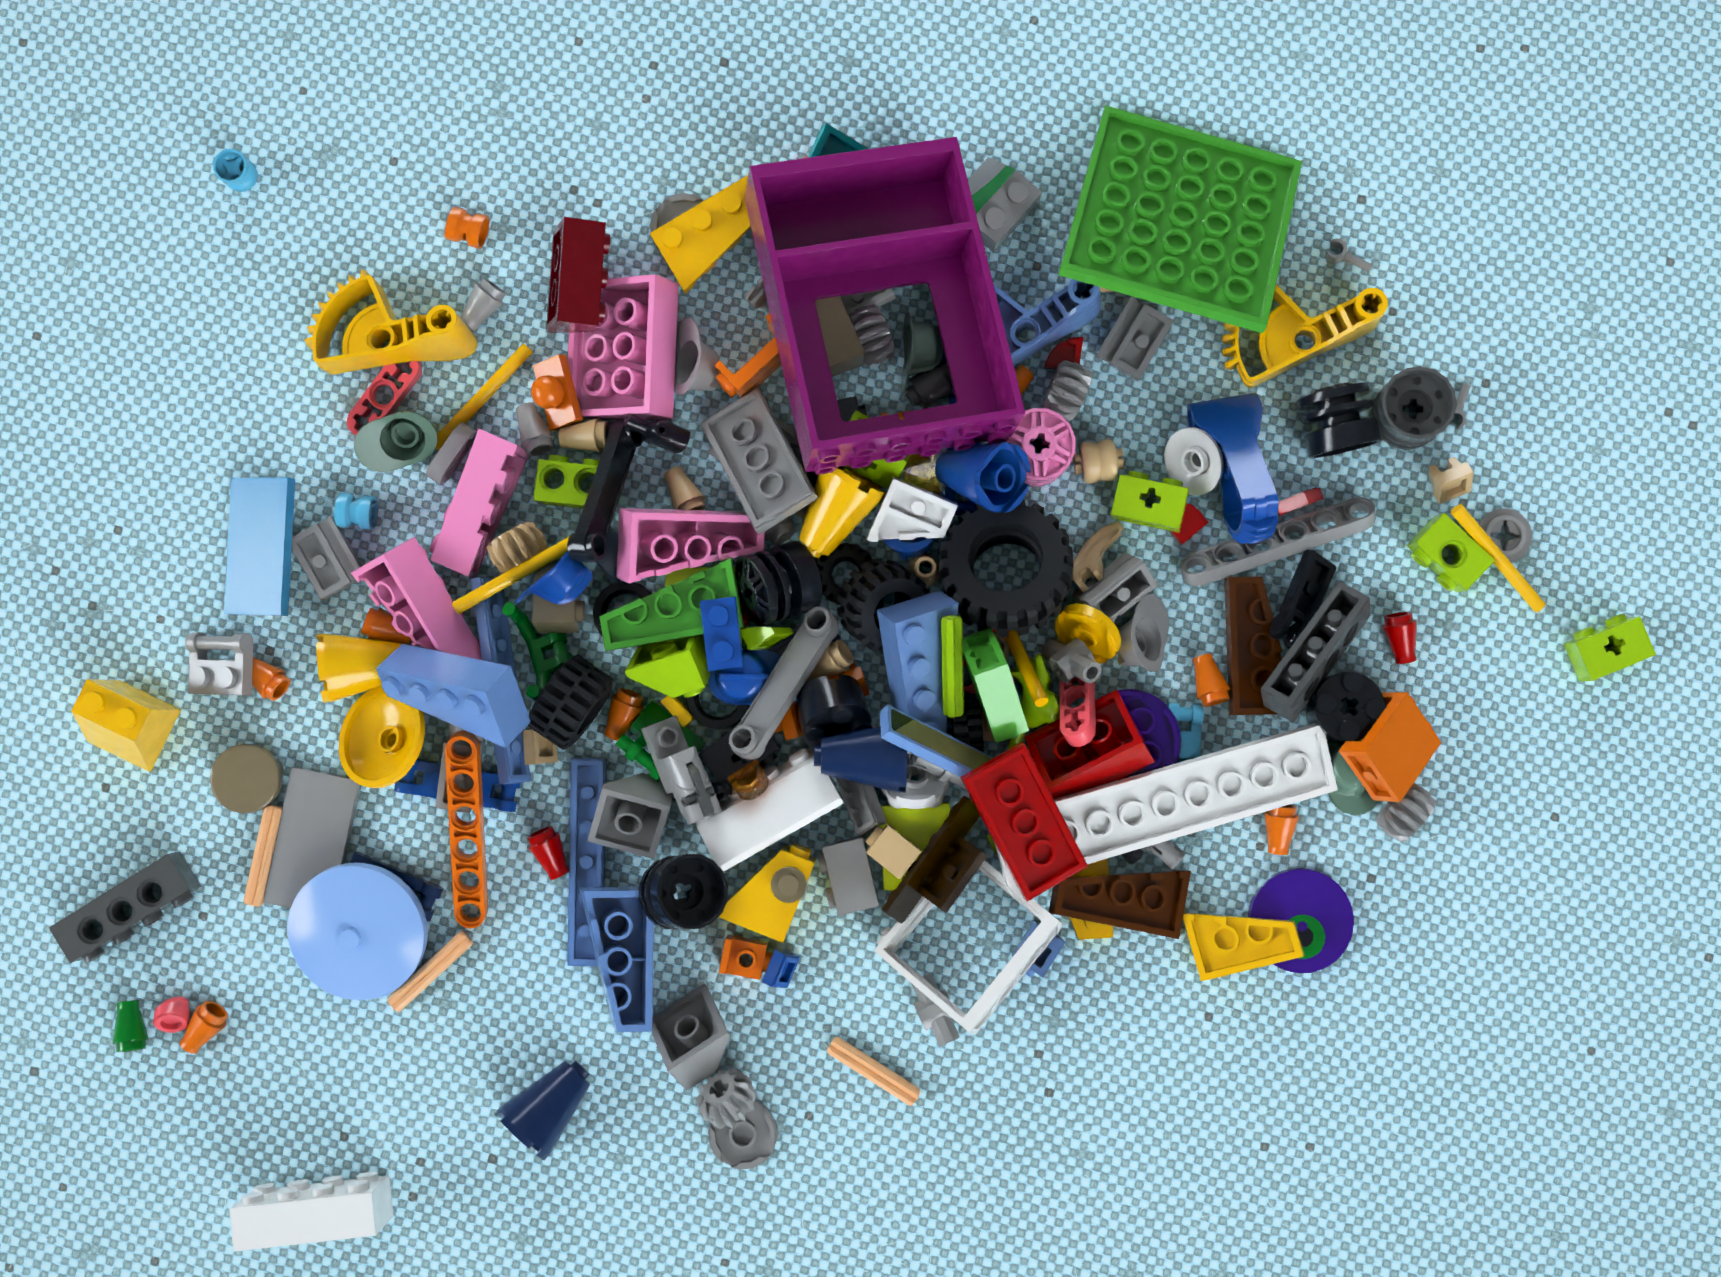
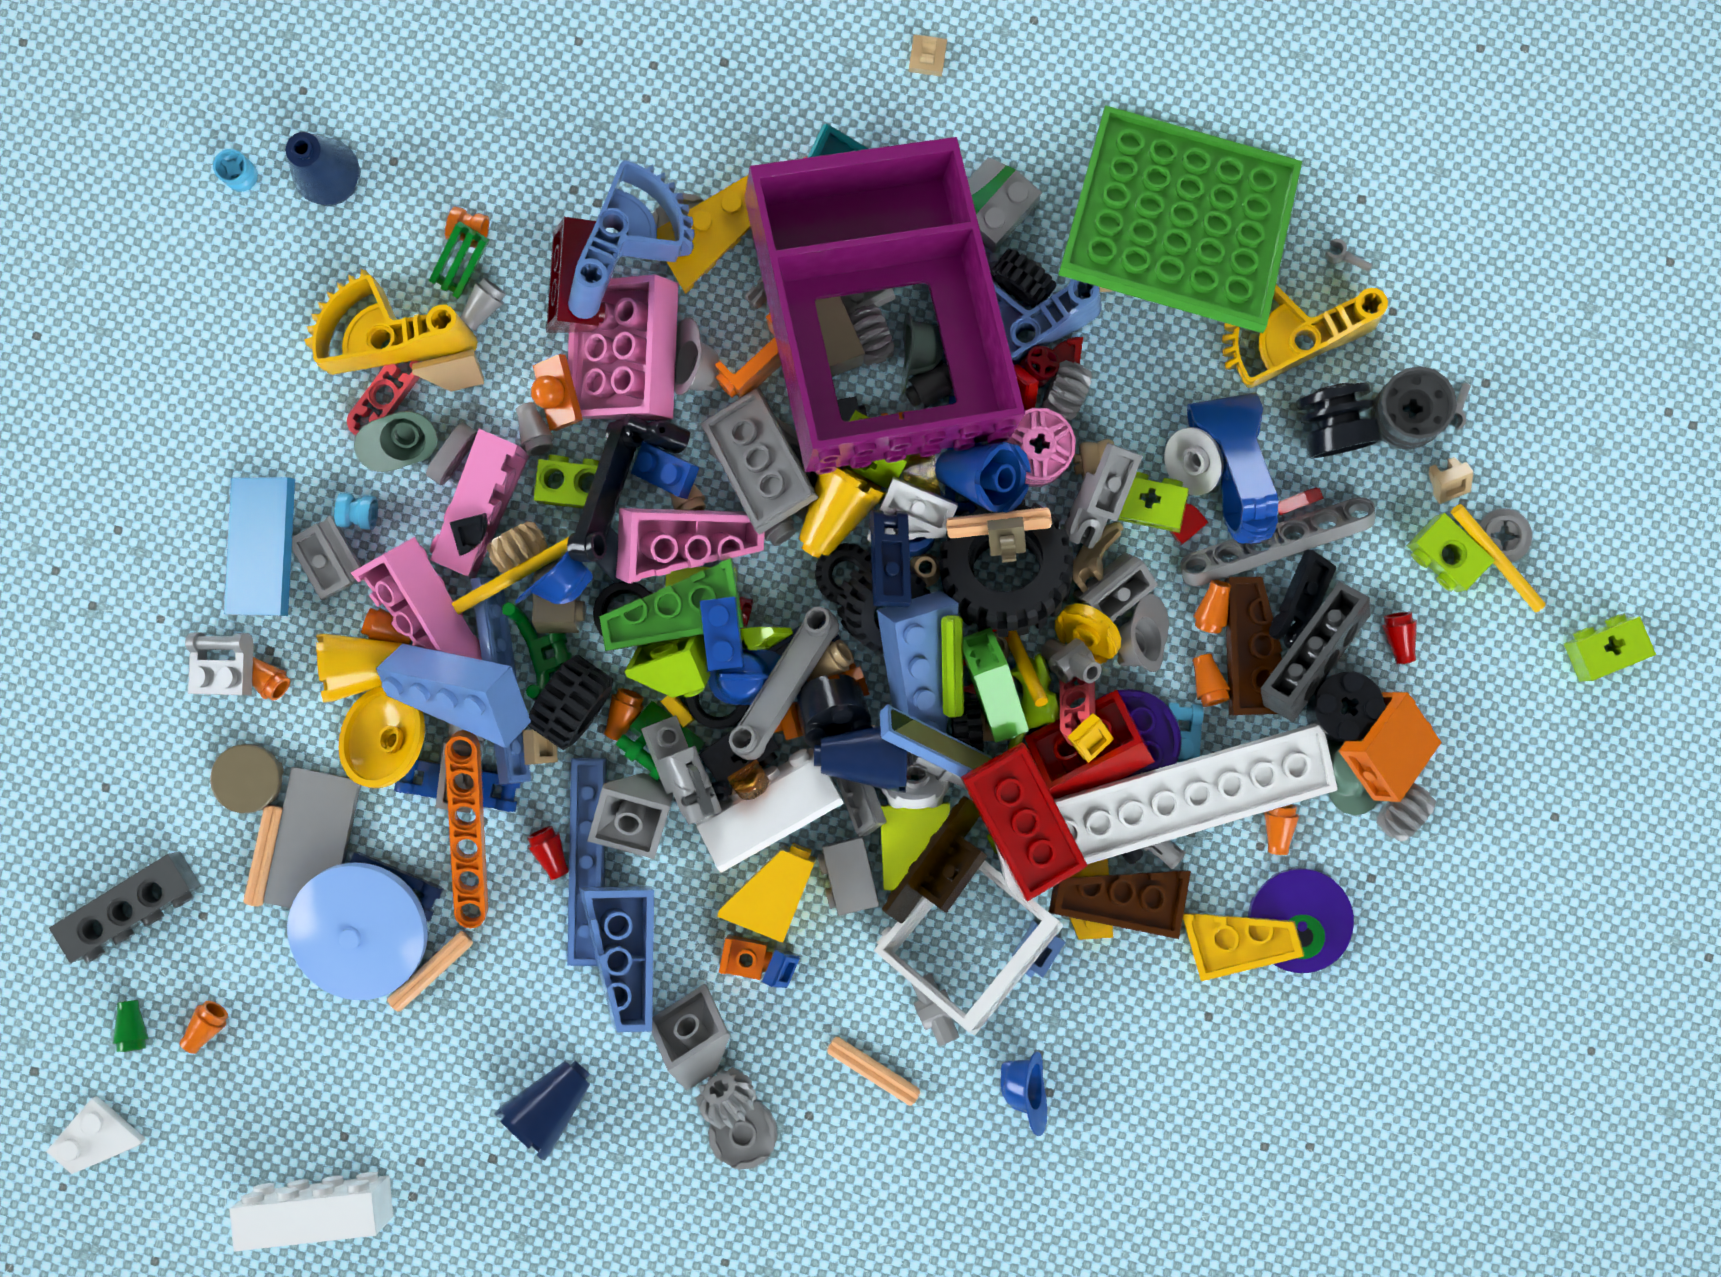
(93, 1137): none -> white wing
(124, 720): yellow slope -> none
(172, 1015): coral tile -> none
(322, 168): none -> dark blue cone
(447, 282): none -> green tile
(451, 371): none -> tan tile
(469, 532): none -> black tile
(485, 392): yellow bar -> none
(584, 436): tan cone -> none
(634, 238): none -> medium blue arm
(665, 470): none -> blue plate
(701, 894): black wheel -> none
(778, 583): black wheel -> none
(788, 884): dark tan plate -> none
(890, 559): none -> dark blue plate
(892, 850): tan brick -> none
(927, 55): none -> tan tile
(977, 524): none -> light nougat axle
(1007, 538): none -> dark tan tile
(1023, 278): none -> black tyre
(1025, 1090): none -> blue piece
(1028, 387): none -> red tile
(1046, 363): none -> dark red wheel
(1090, 737): none -> yellow tile
(1102, 495): none -> light grey plate
(1134, 338): light grey plate -> none
(1213, 609): none -> orange cone

